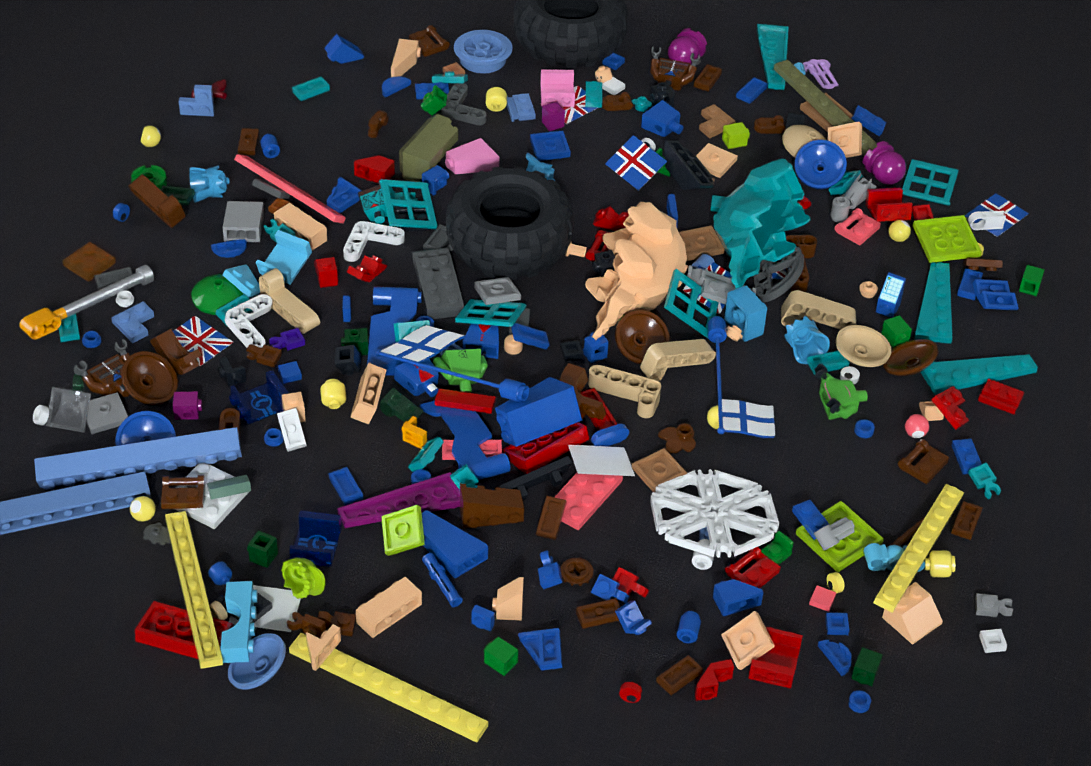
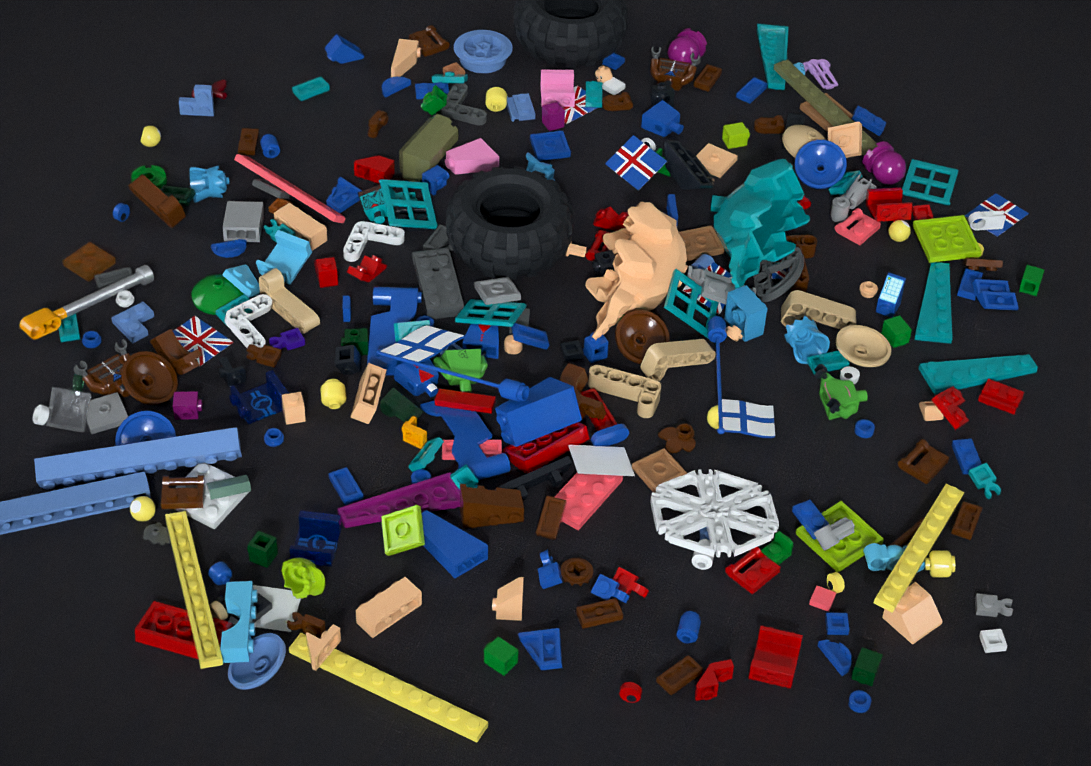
(230, 419): reddish brown plate -> none
(289, 372): blue tile -> none
(291, 429): white plate -> none
(343, 620): reddish brown plate -> none
(432, 564): blue pin -> none
(482, 618): blue plate -> none
(632, 619): blue bracket -> none
(641, 103): teal plate -> none
(716, 121): medium nougat plate -> none
(736, 596): blue slope -> none
(747, 640): light nougat plate -> none
(911, 357): reddish brown dish -> none
(917, 426): coral piece -> none

